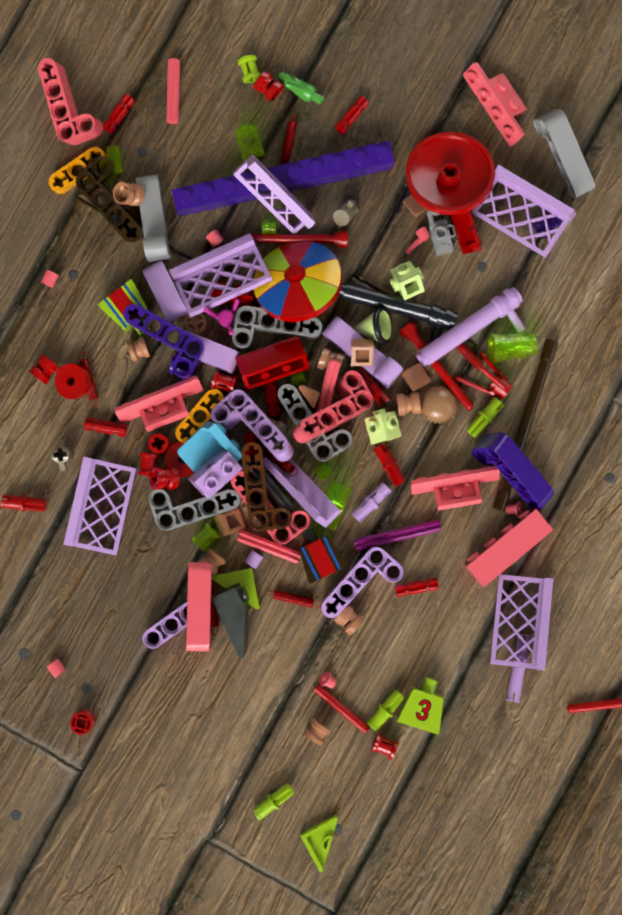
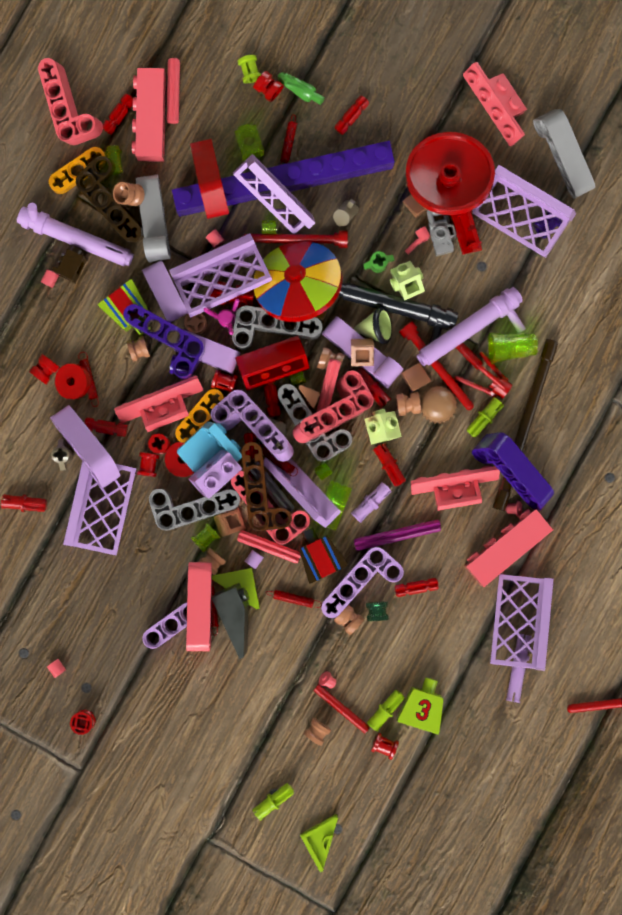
(44, 224): none -> lavender cylinder
(70, 264): none -> dark brown brick
(86, 446): none -> lavender beam
(150, 114): none -> coral brick
(165, 478): red wheel -> none
(209, 178): none -> red beam
(377, 611): none -> clear green wheel
(378, 262): none -> bright green piece

